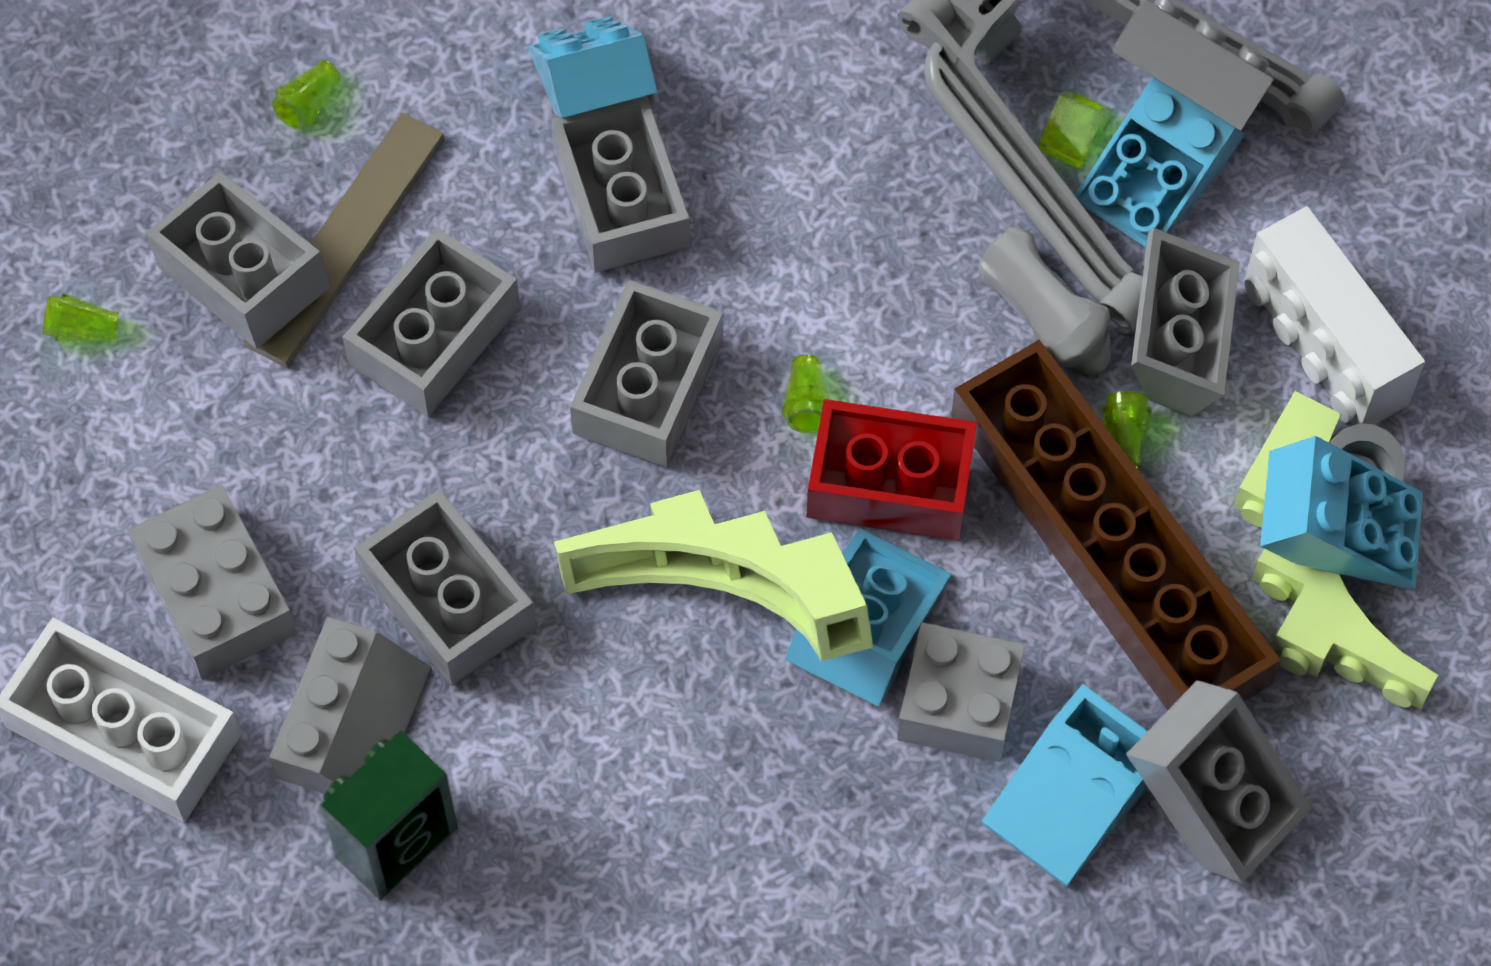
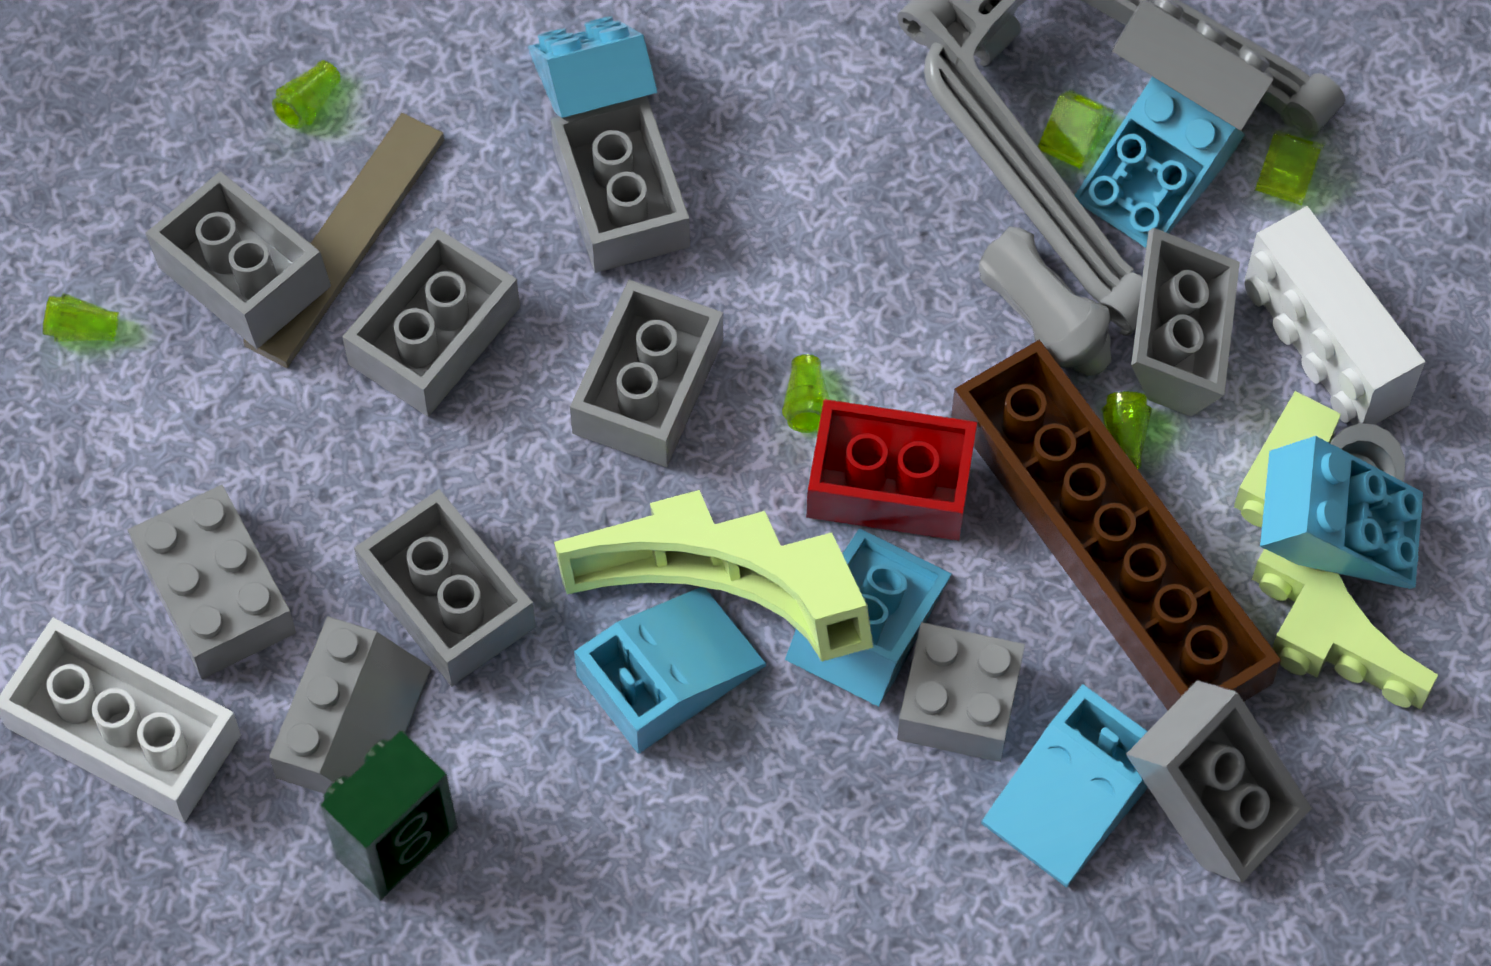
(665, 665): none -> medium azure slope
(1289, 167): none -> clear neon green brick

